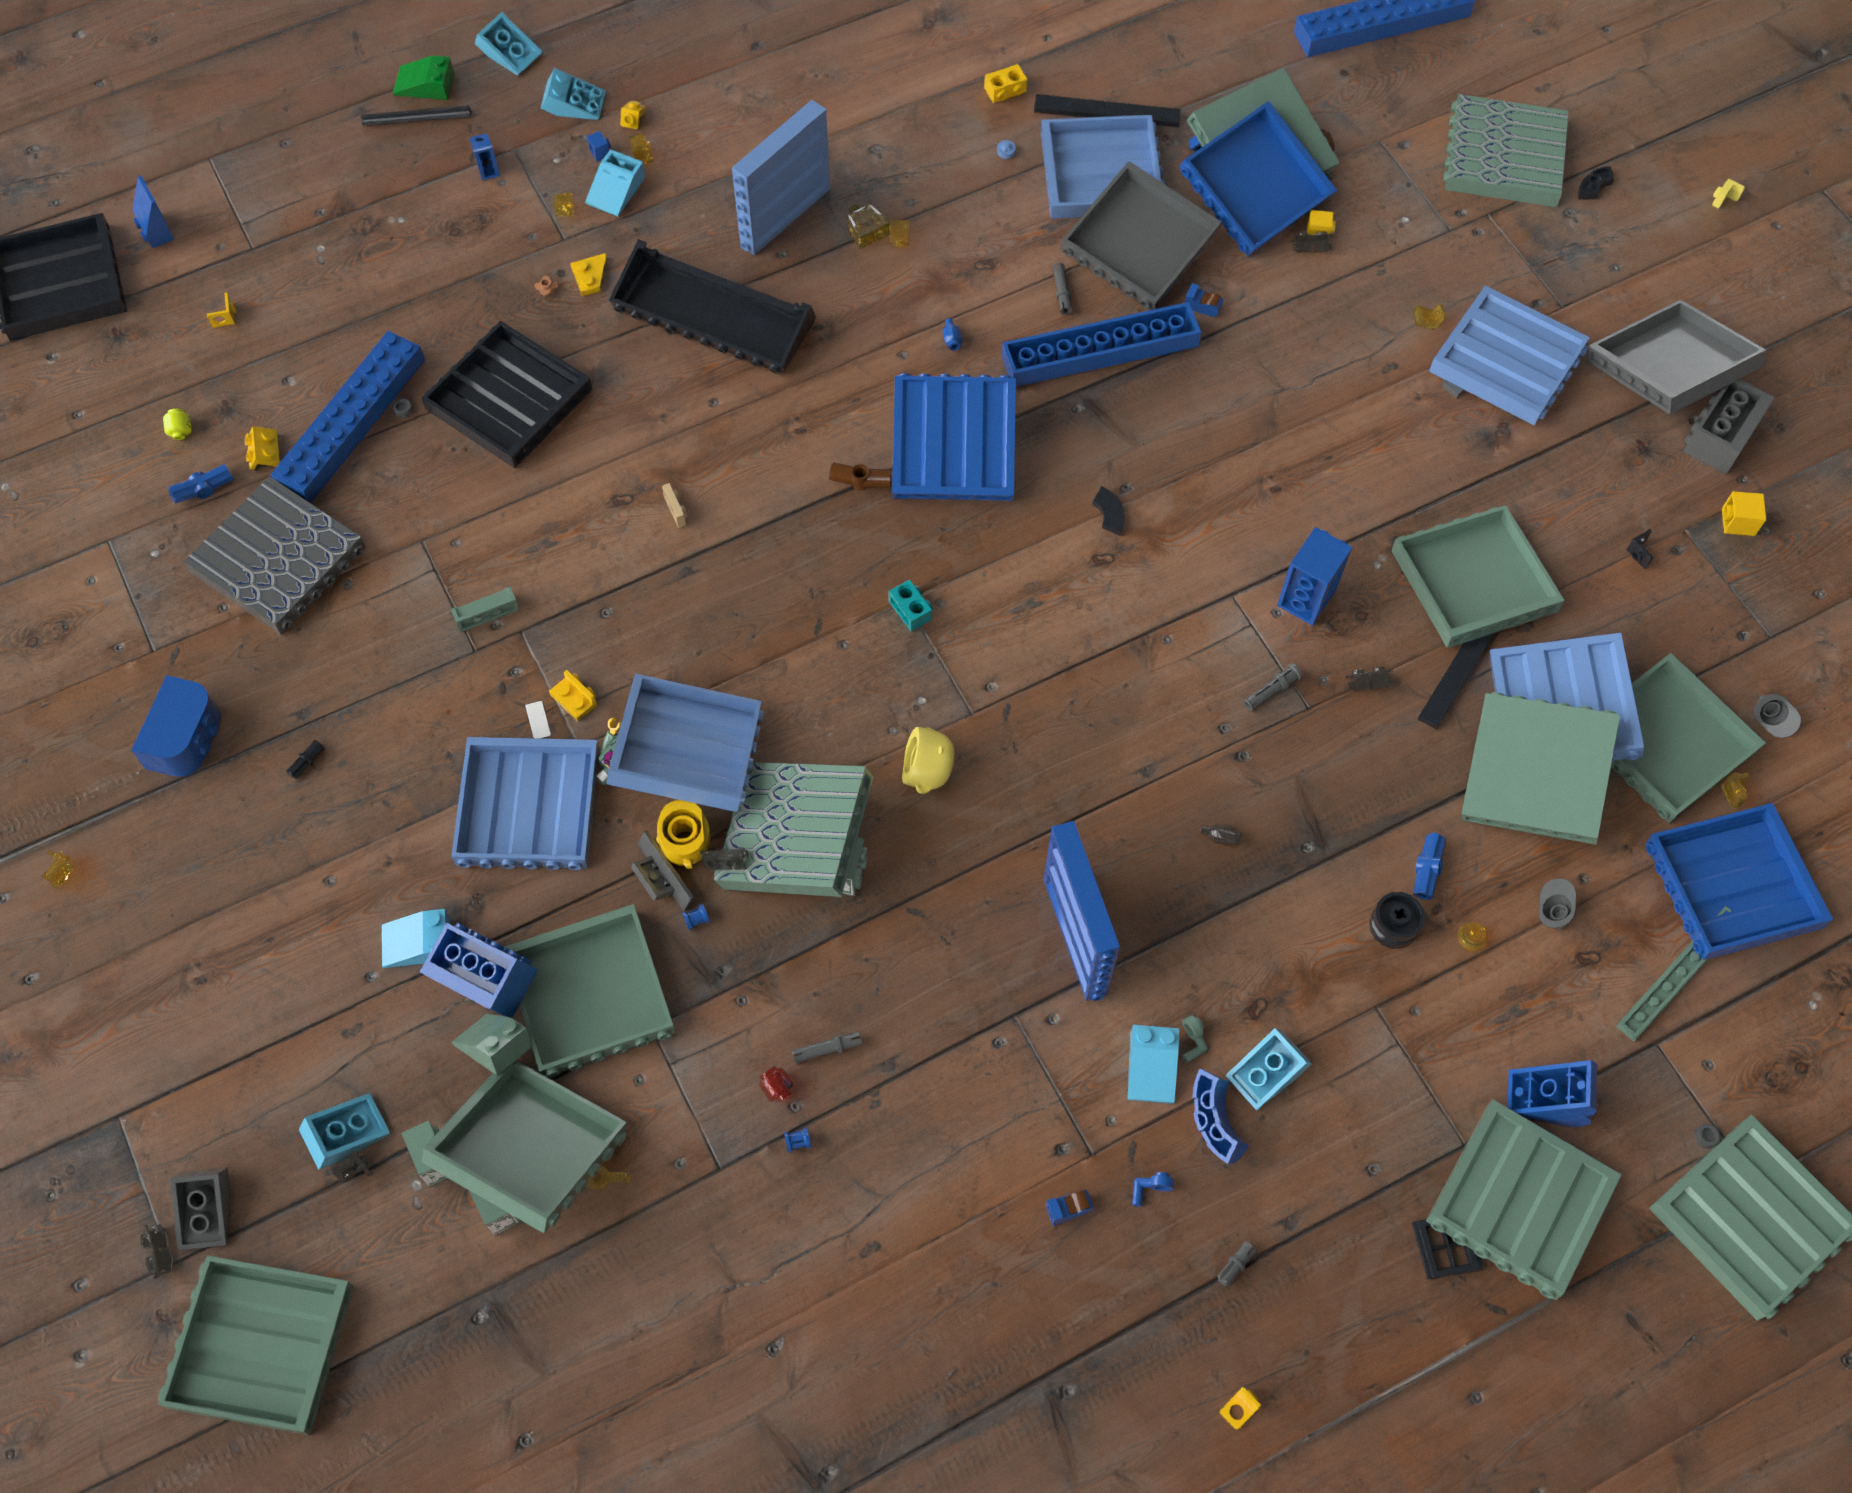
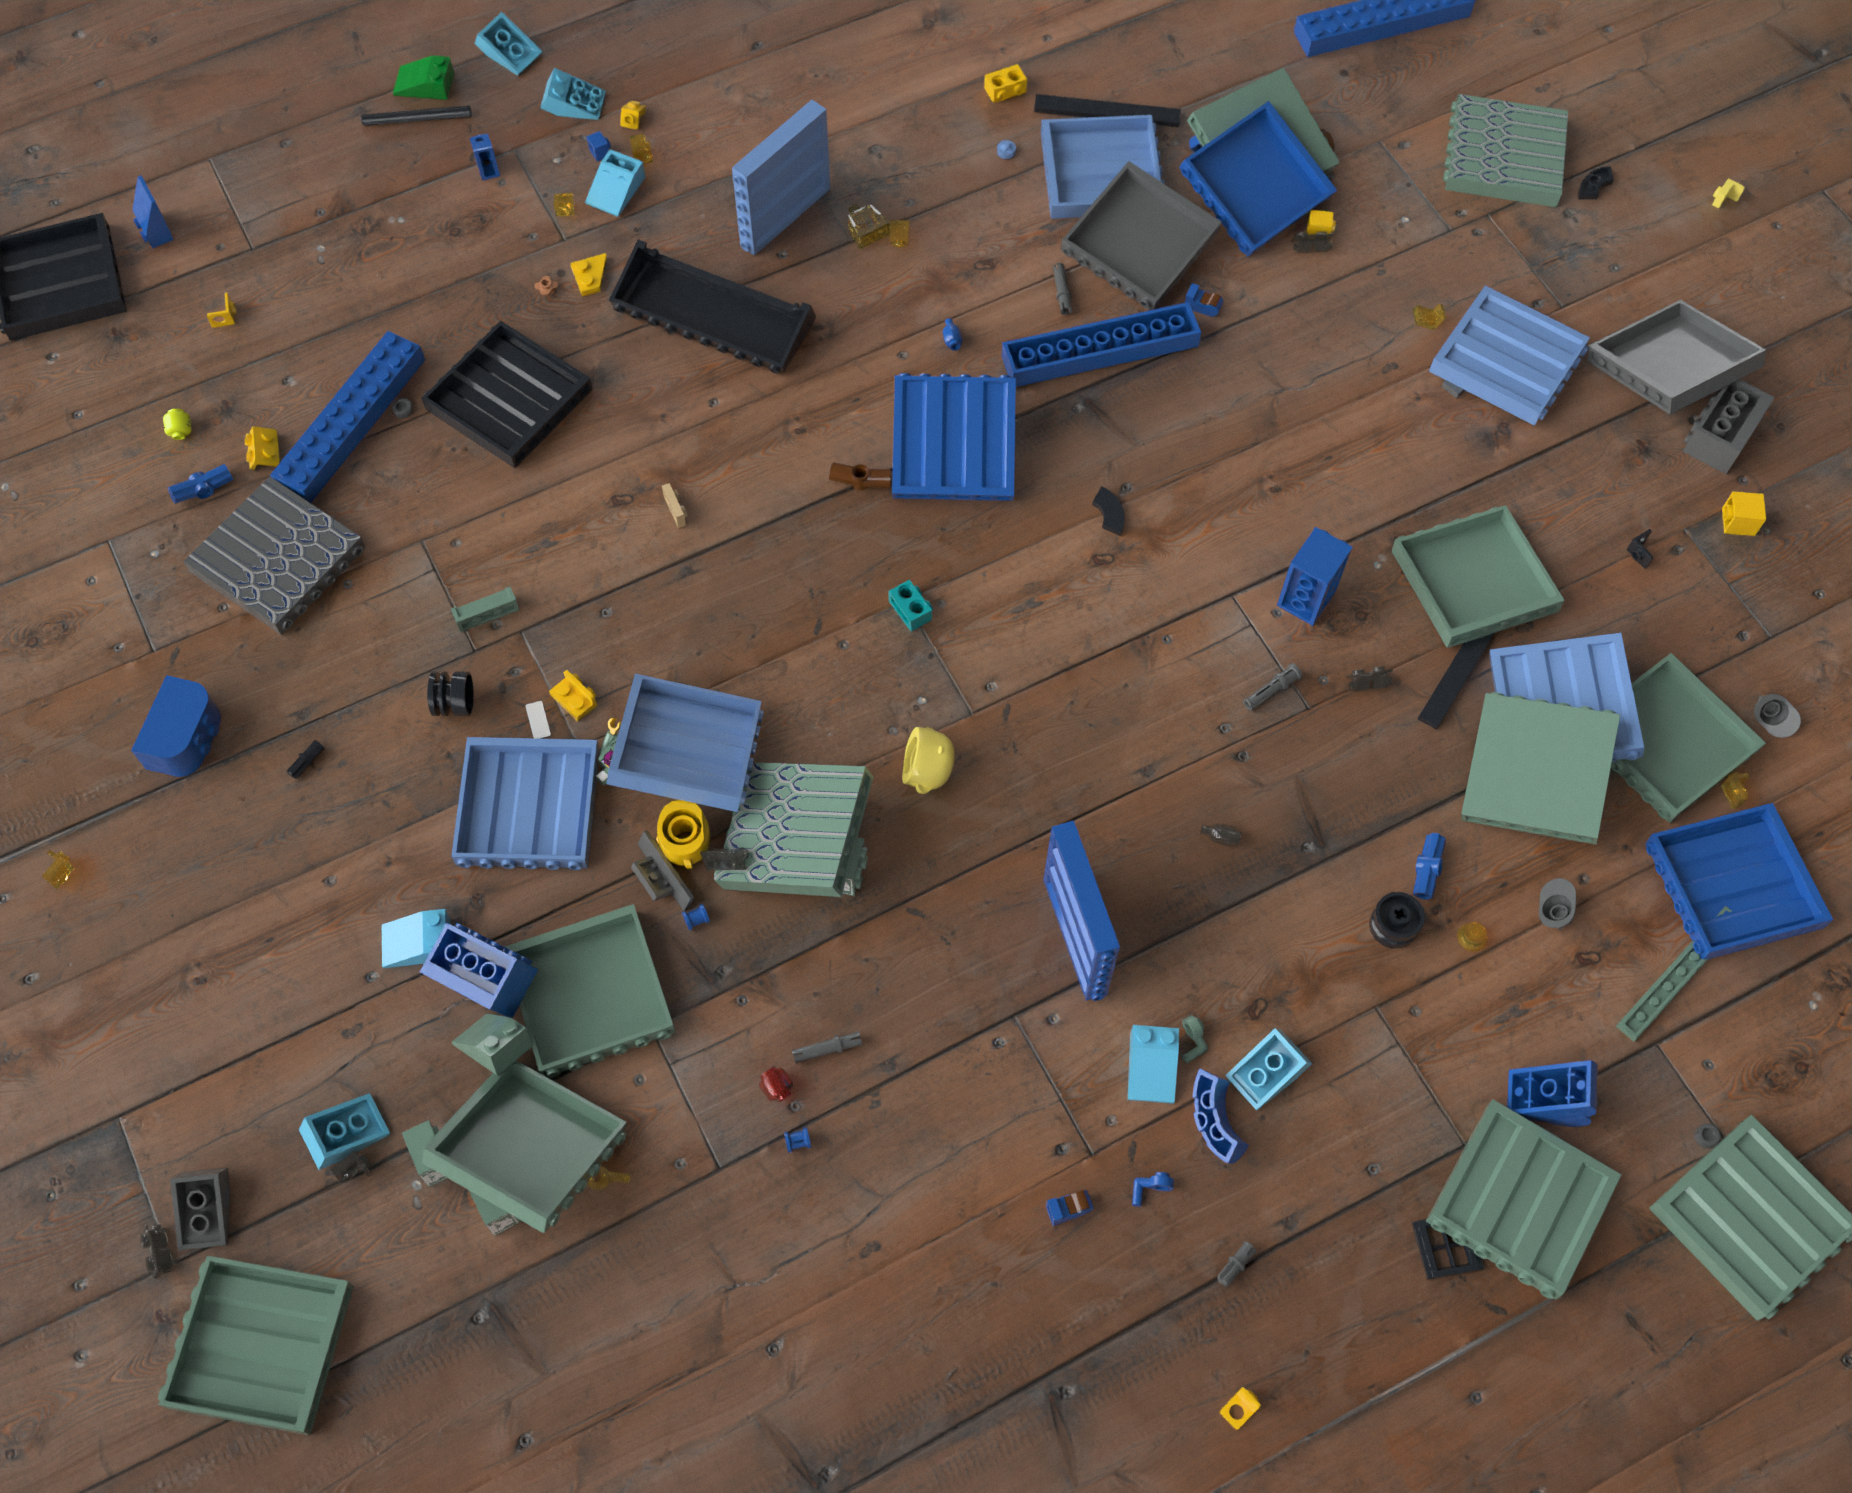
(452, 693): none -> black wheel

